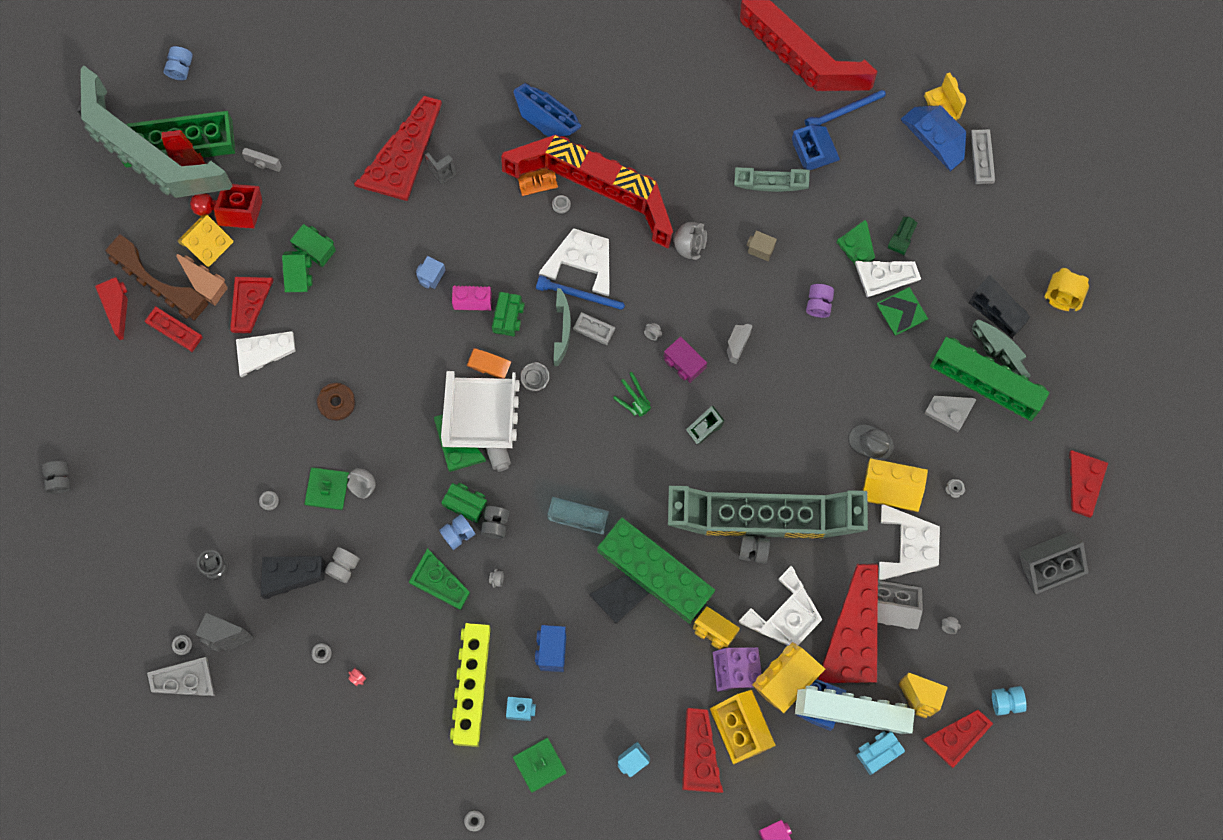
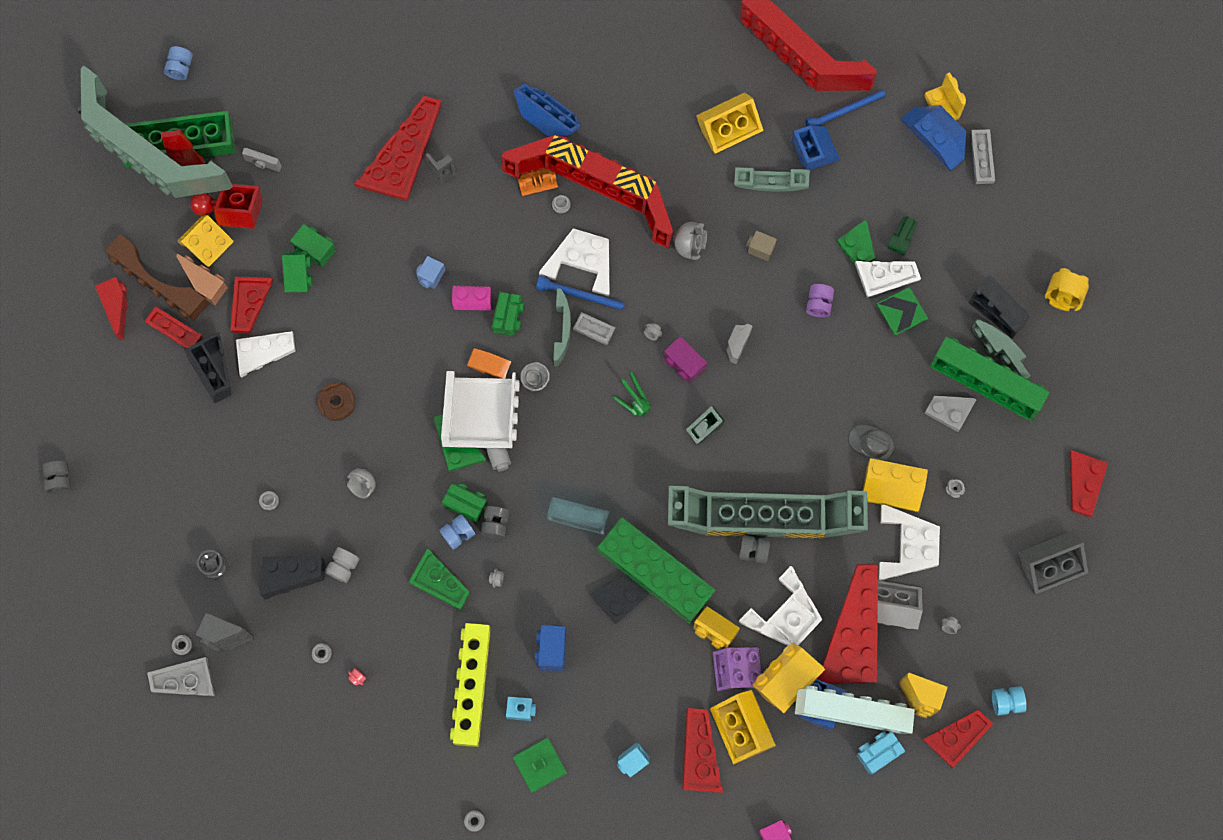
(210, 365): none -> black wedge
(326, 488): green piece -> none
(730, 122): none -> yellow slope

